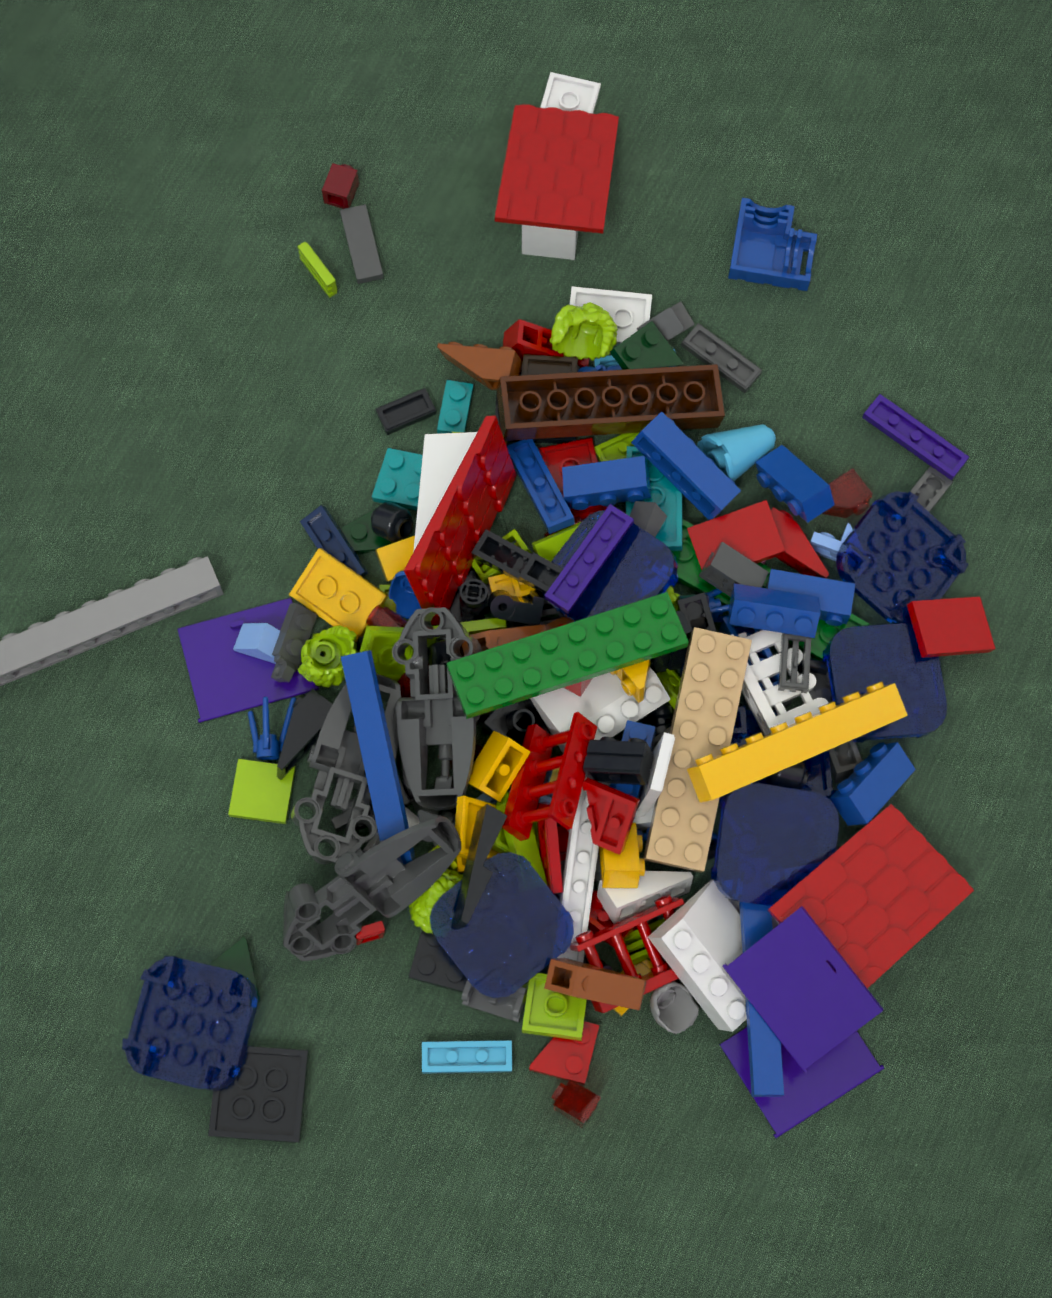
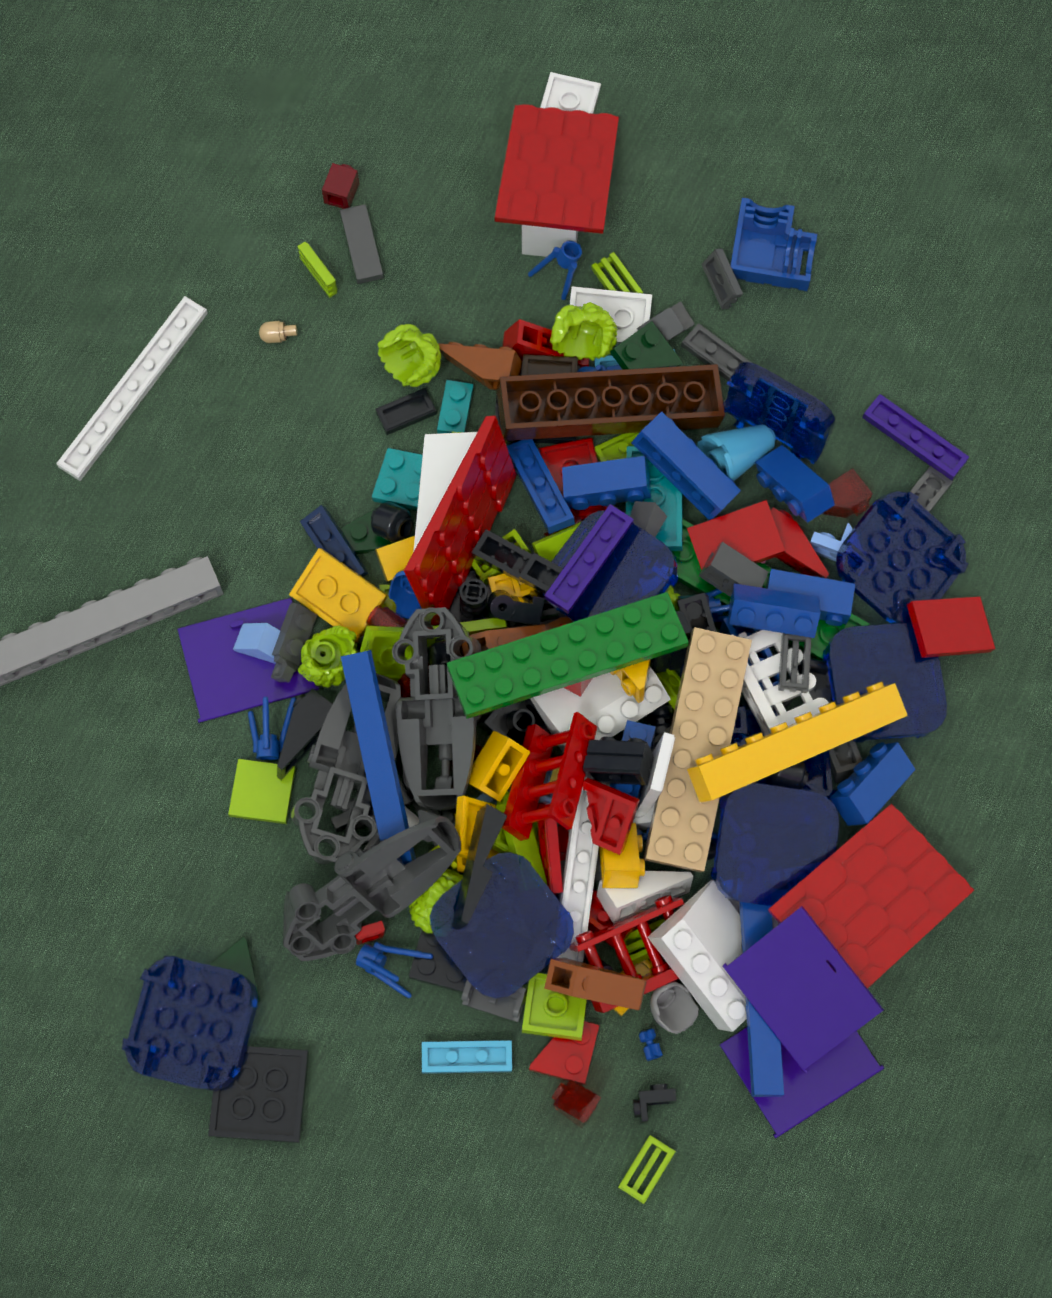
(132, 388): none -> white tile
(276, 331): none -> tan cylinder
(373, 961): none -> blue plant
(410, 355): none -> lime hair
(567, 258): none -> blue plant
(605, 263): none -> lime tile
(651, 1050): none -> blue piece
(658, 1095): none -> black bracket
(659, 1147): none -> lime tile
(722, 278): none -> dark grey tile
(792, 414): none -> clear blue tile

